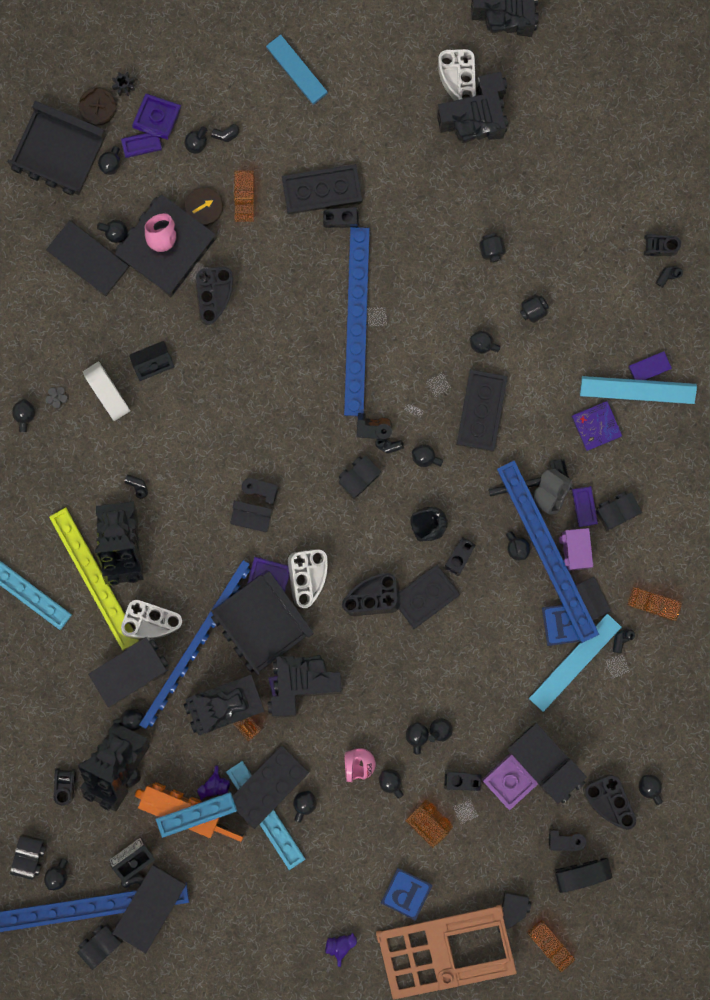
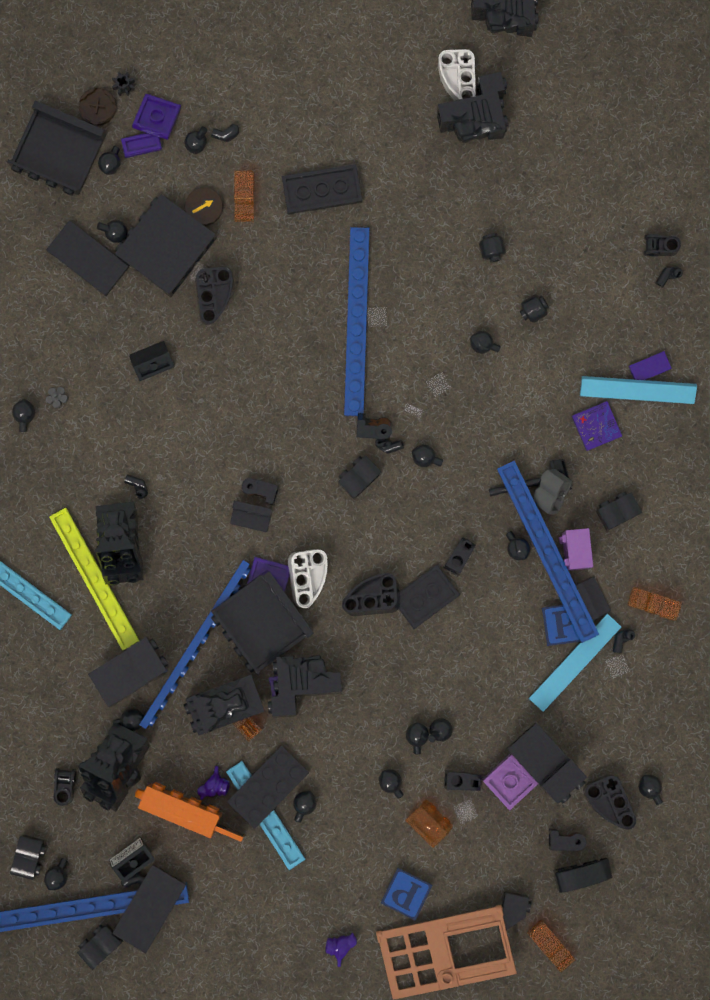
(106, 391): white beam -> none
(144, 625): white beam -> none
(161, 239): bright pink helmet -> none
(196, 814): dark azure tile -> none
(296, 69): dark azure tile -> none
(341, 218): black leg -> none
(352, 764): bright pink helmet -> none
(429, 523): black hair -> none
(481, 410): black plate -> none
(584, 506): dark purple tile -> none

